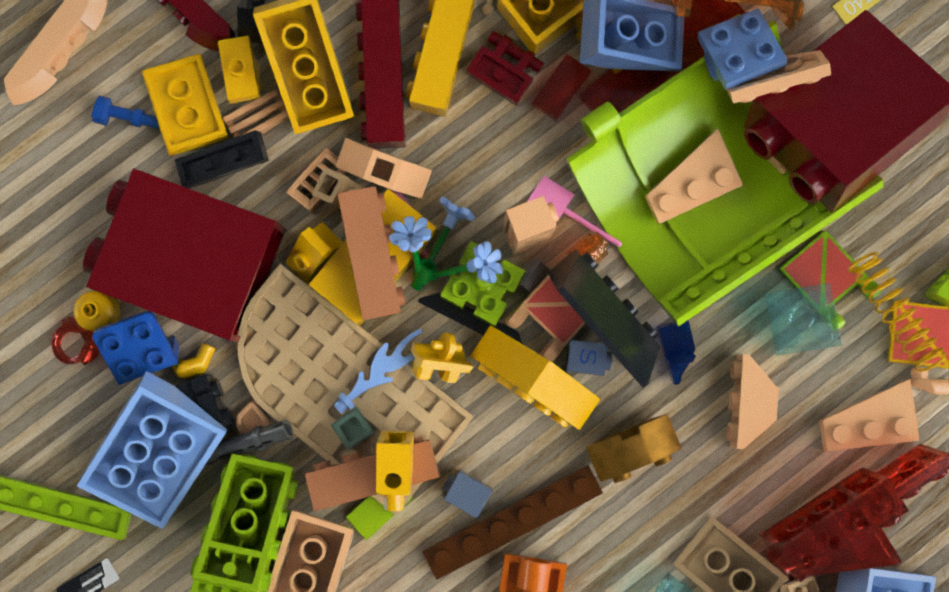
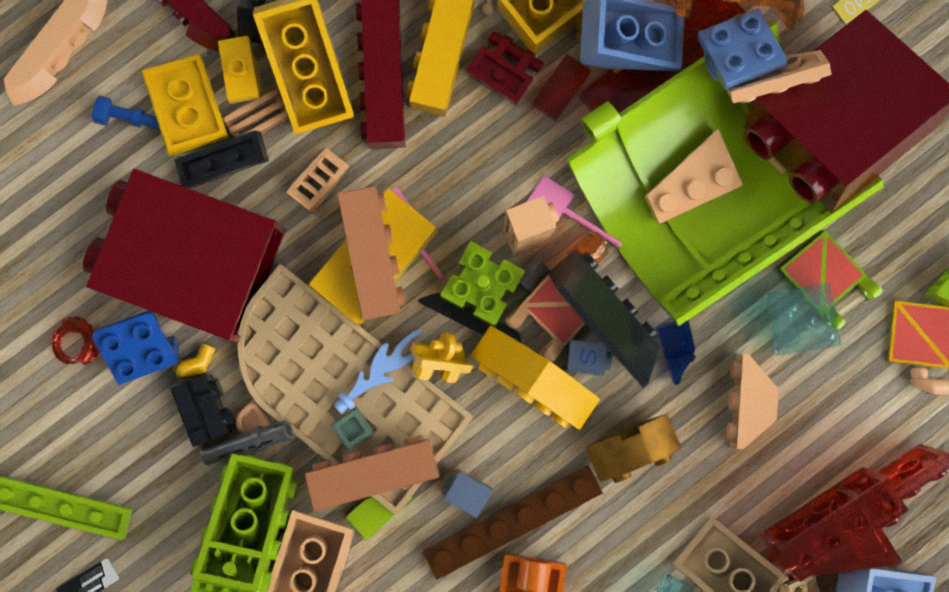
(96, 310): yellow head -> none
(152, 452): light blue slope -> none
(312, 251): yellow brick -> none
(344, 184): tan brick -> none
(383, 168): light nougat slope -> none
(395, 456): yellow torso -> none
(411, 238): light blue plant -> none
(872, 262): yellow piece -> none
(876, 421): light nougat wing -> none

